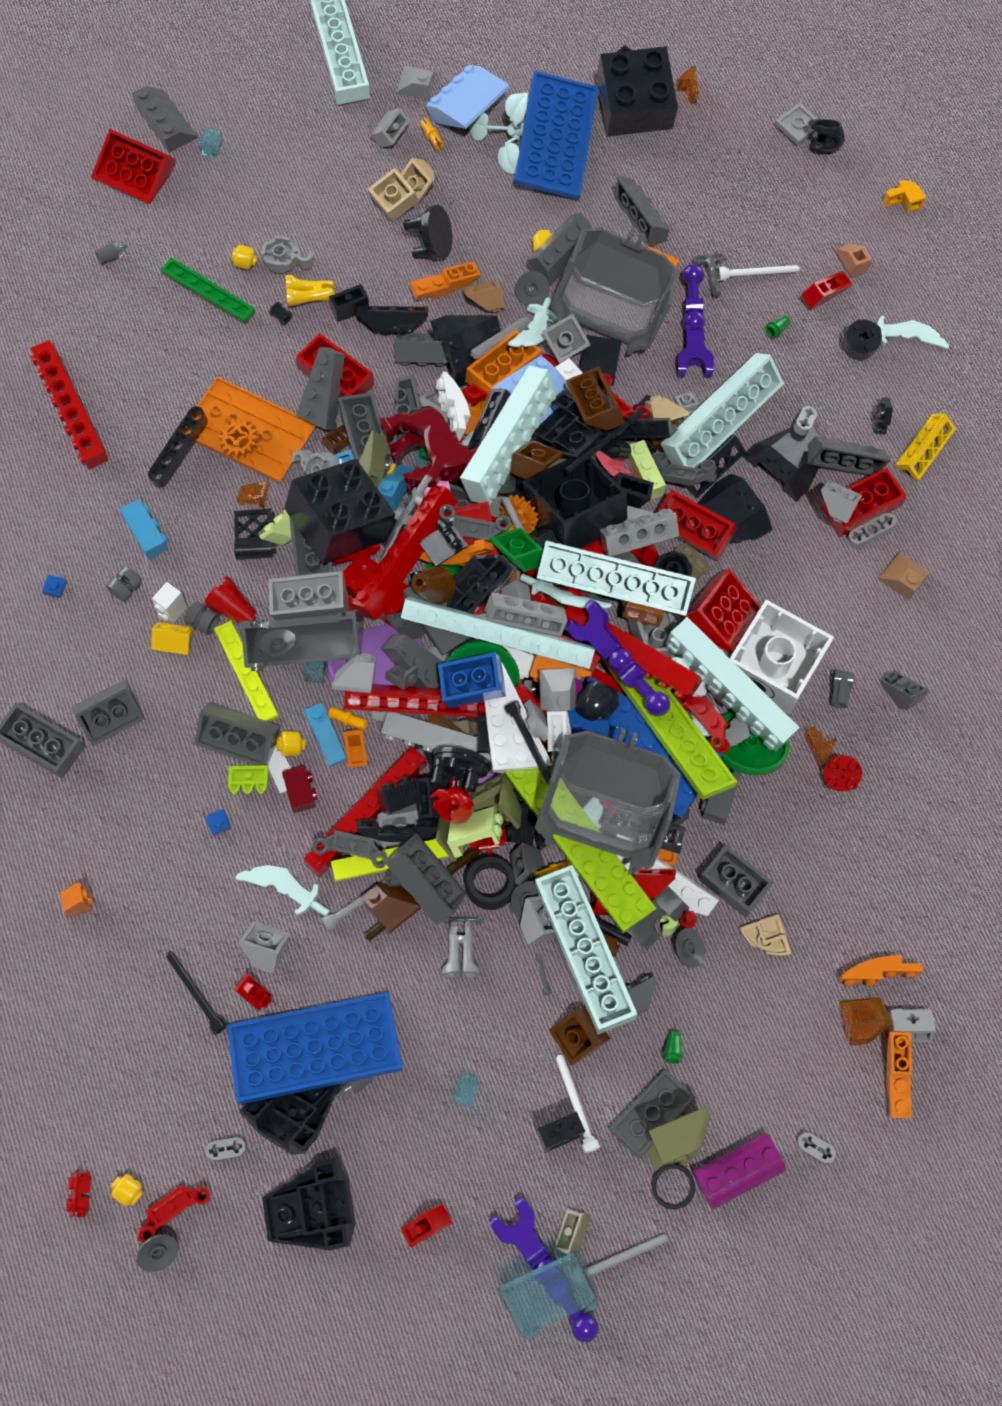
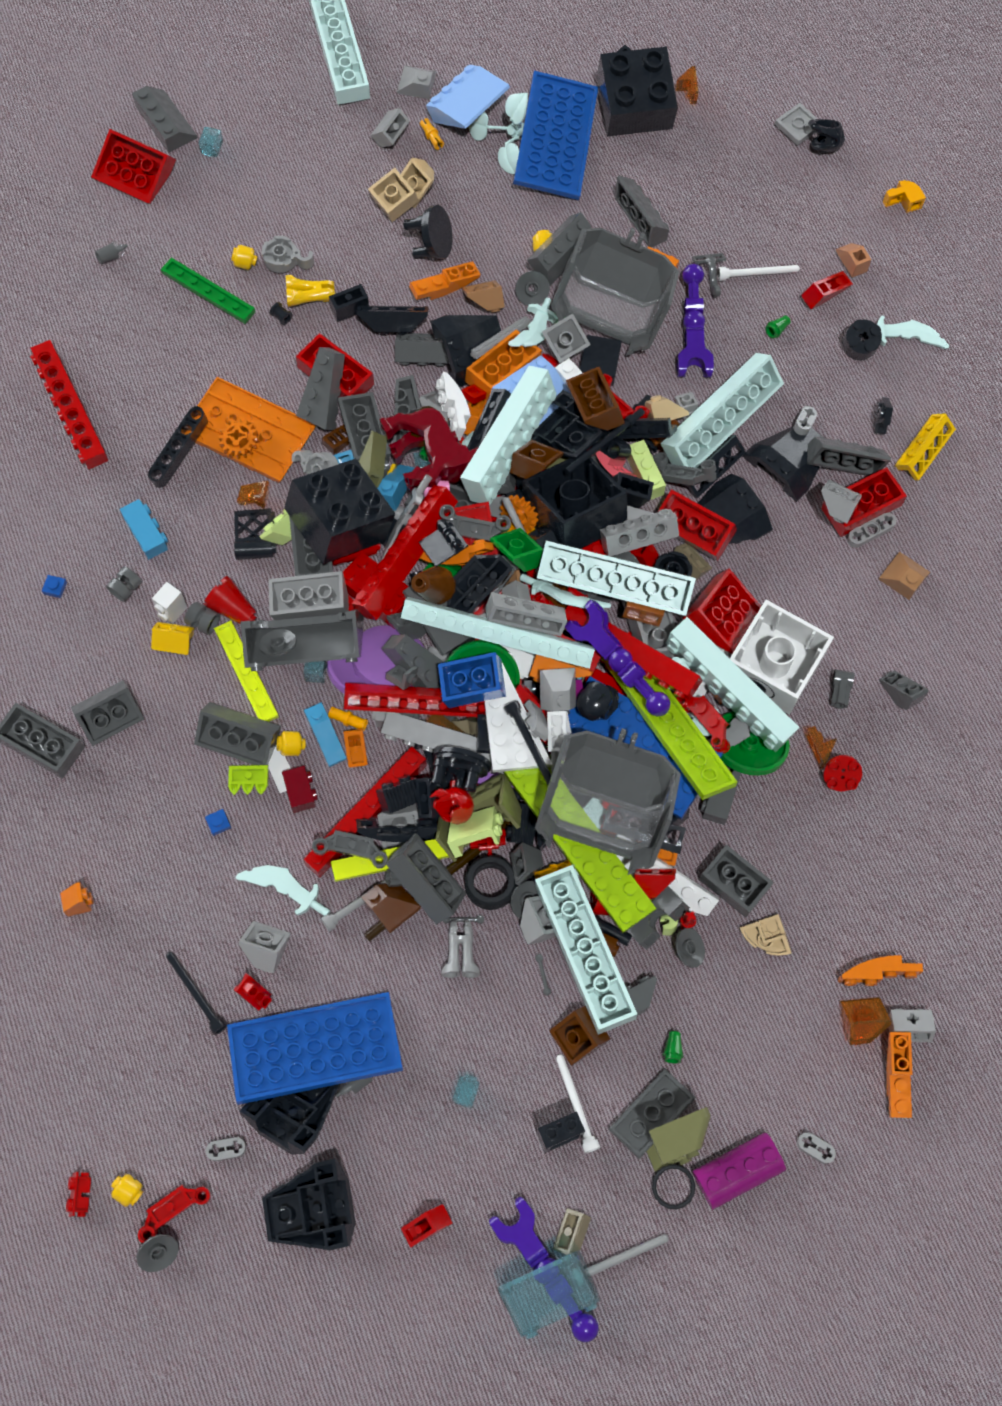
(356, 674): light grey slope -> none

